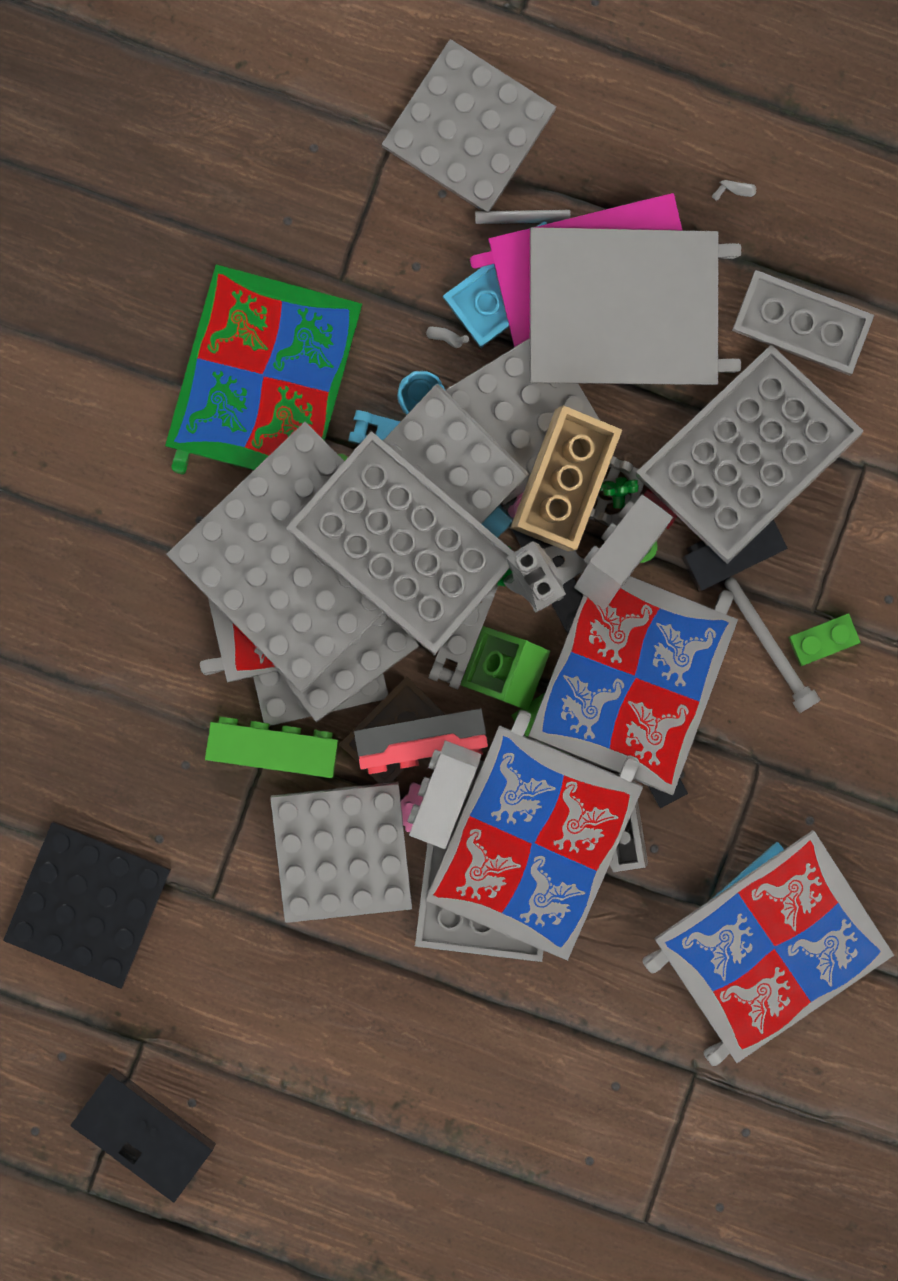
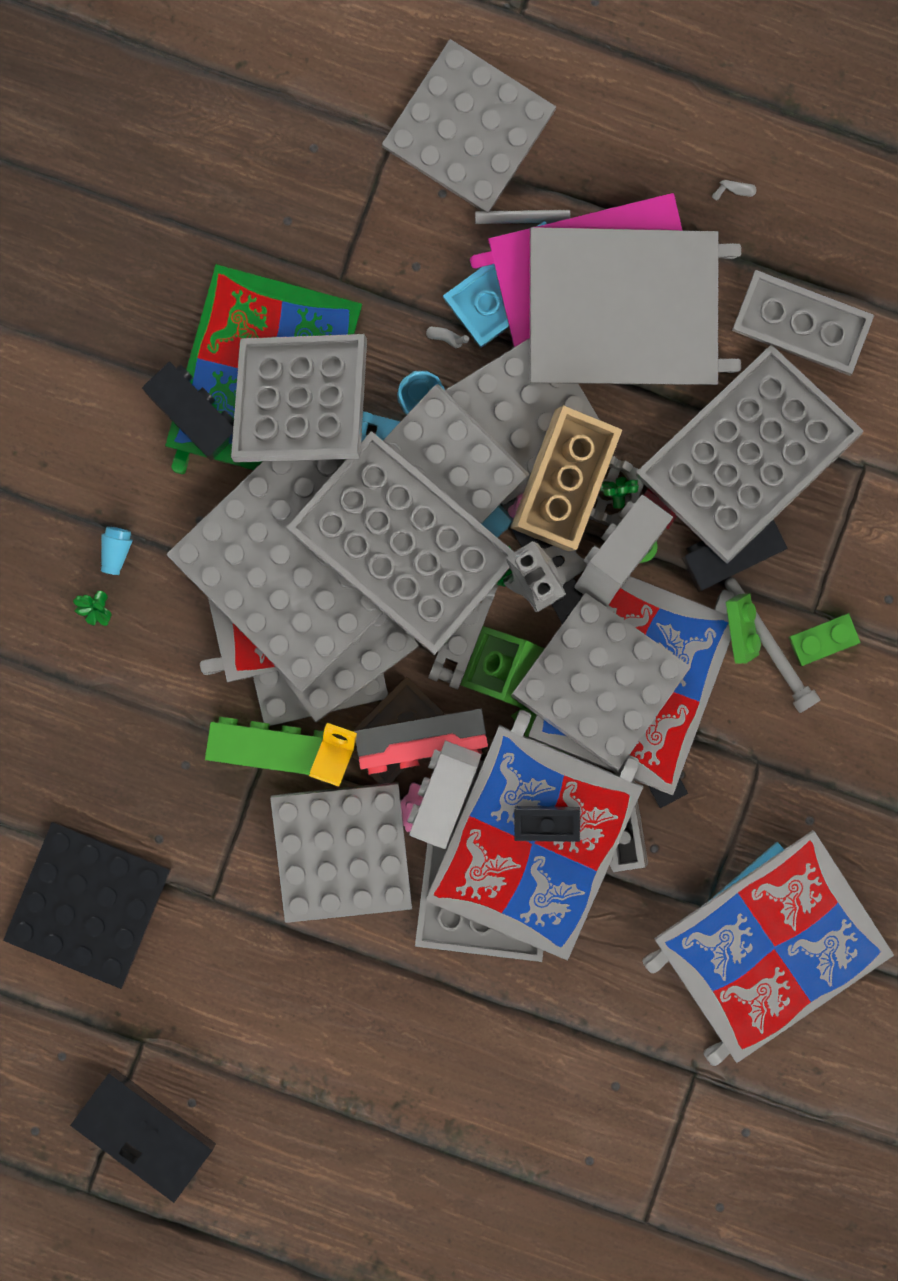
(93, 608): none -> green plant
(114, 549): none -> medium azure cone
(190, 409): none -> black brick
(299, 398): none -> light grey plate
(333, 755): none -> yellow bracket
(547, 823): none -> black plate
(601, 682): none -> light grey plate
(741, 620): none -> bright green plate

